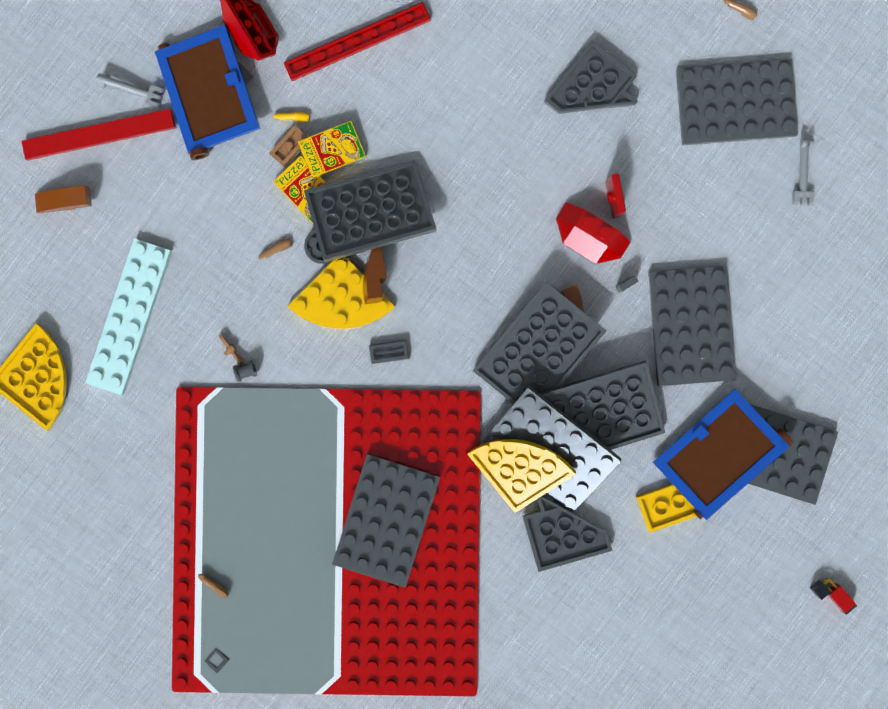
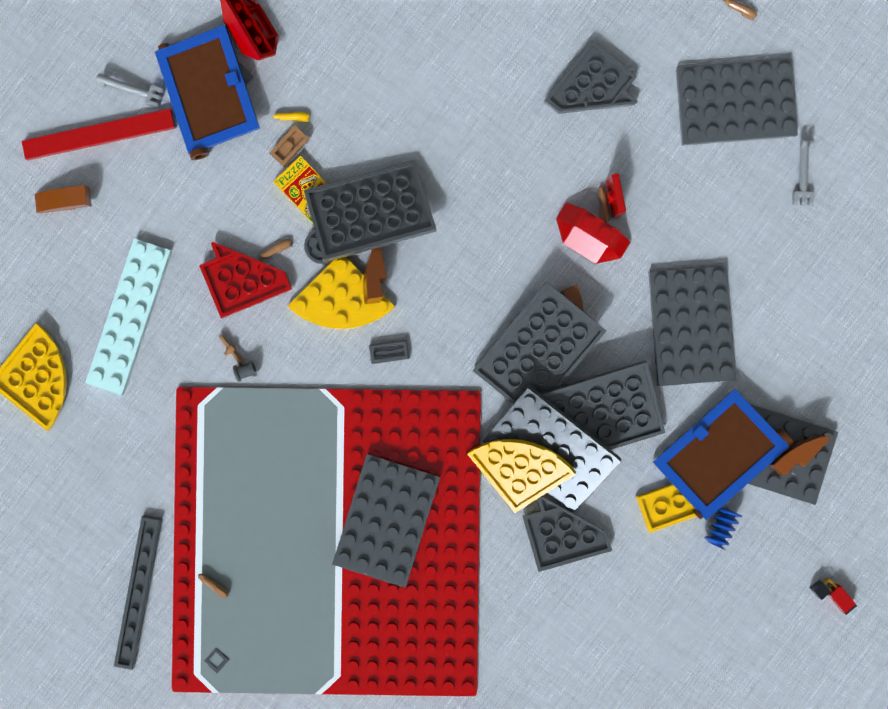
(137, 592): none -> dark grey tile
(241, 281): none -> red wing
(331, 149): tile -> none
(357, 41): red tile -> none
(604, 210): none -> medium nougat piece
(626, 284): dark grey tile -> none
(722, 528): none -> blue piece
(799, 454): none -> dark orange slope

